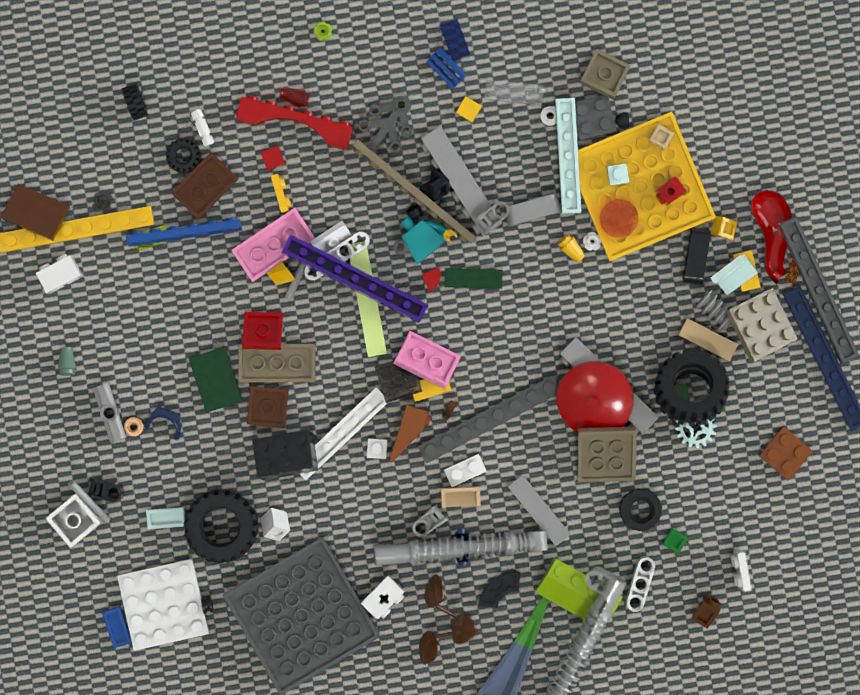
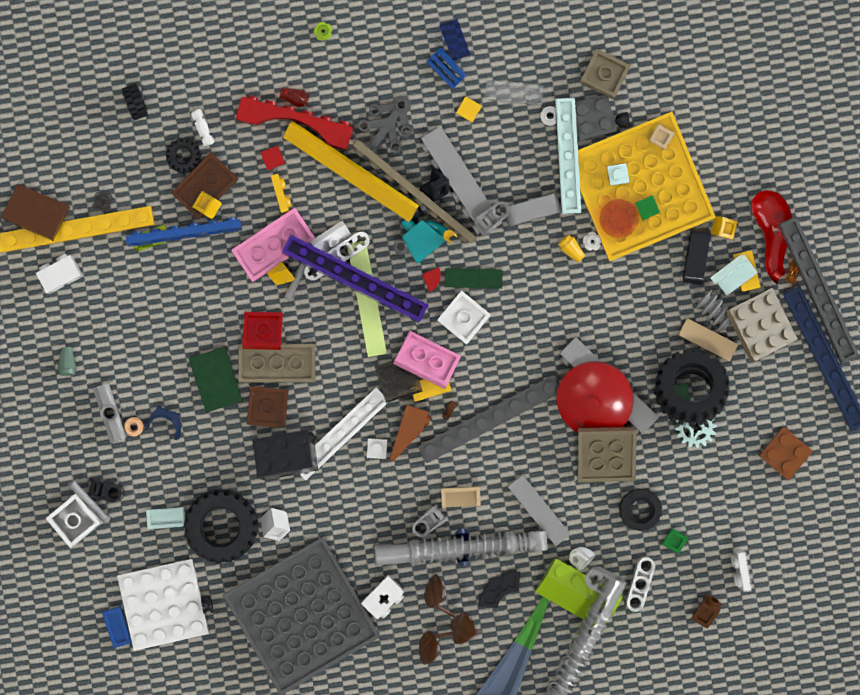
(207, 205): none -> yellow slope
(350, 171): none -> yellow tile
(464, 317): none -> white plate
(465, 470): white plate -> none
(581, 557): none -> white piece
(647, 207): none -> green tile
(670, 191): red brick -> none

